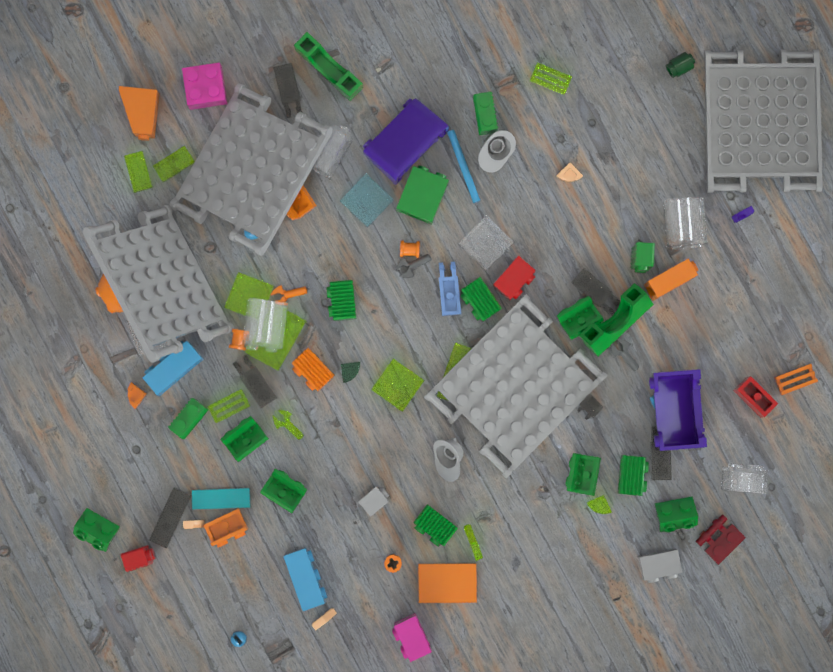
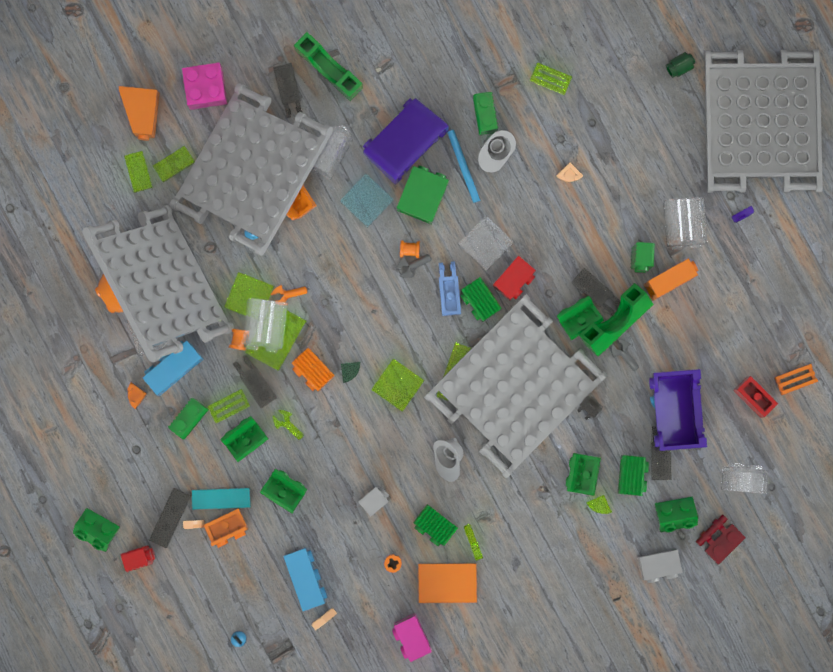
(342, 300): green brick -> none

